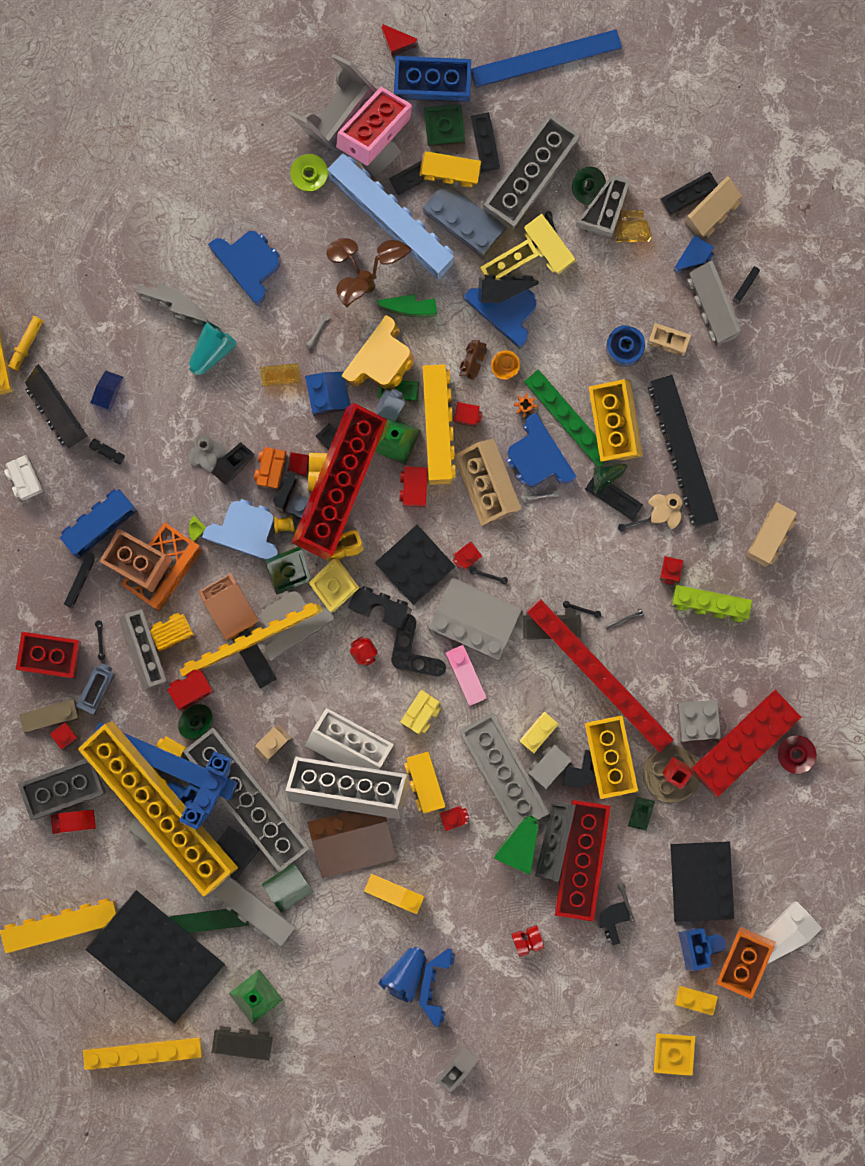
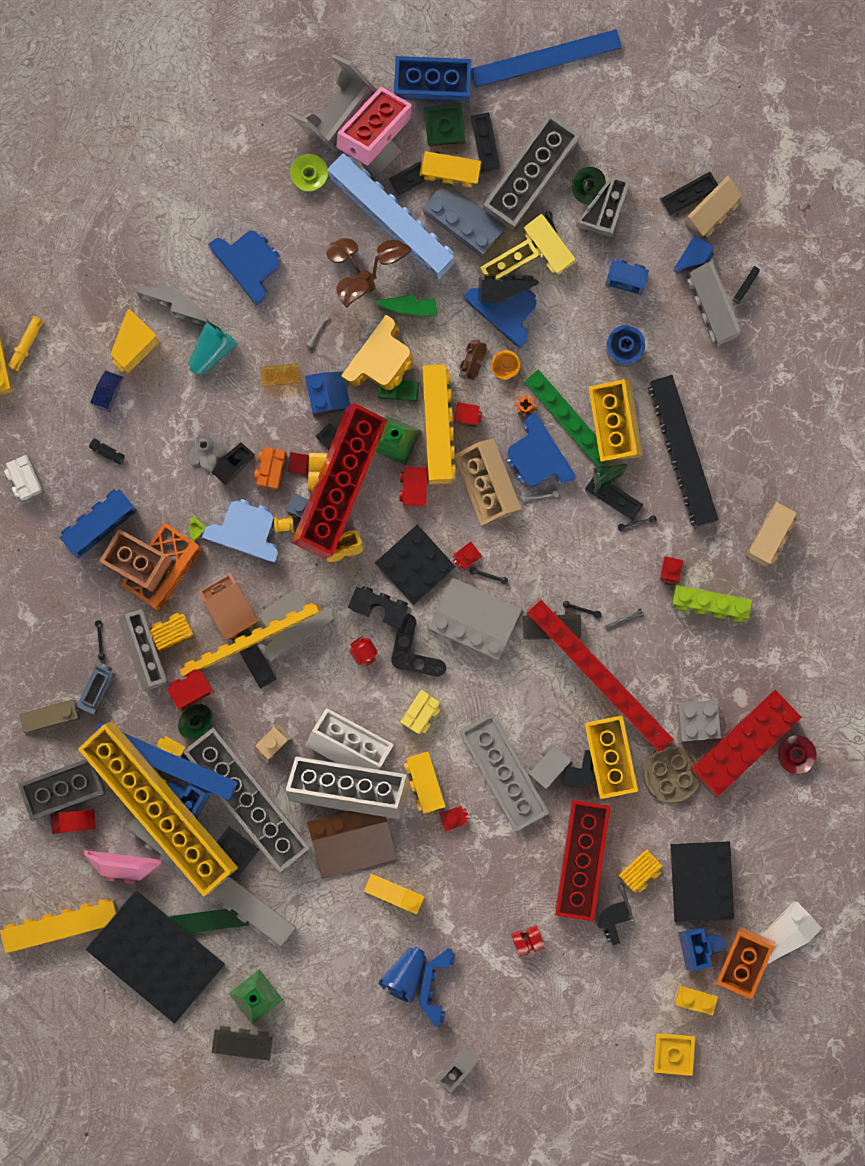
(48, 655): red brick -> none
(55, 408): black slope -> none
(64, 736): red brick -> none
(80, 580): black tile -> none
(122, 866): none -> bright pink wedge
(132, 343): none -> yellow slope
(142, 1053): yellow brick -> none
(209, 792): blue slope -> none
(282, 498): black plate -> none
(287, 887): slope -> none
(288, 570): dark green plate -> none
(333, 585): light yellow plate -> none
(390, 404): sand blue brick -> none
(398, 41): red slope -> none
(466, 675): bright pink slope -> none
(520, 845): green slope -> none
(538, 732): light yellow brick -> none
(555, 841): dark grey tile -> none
(627, 277): none -> blue slope
(632, 230): clear yellow piece -> none
(641, 813): clear green slope -> none
(641, 871): none -> yellow brick
(664, 511): tan plate -> none
(669, 339): tan brick -> none
(677, 773): red brick -> none

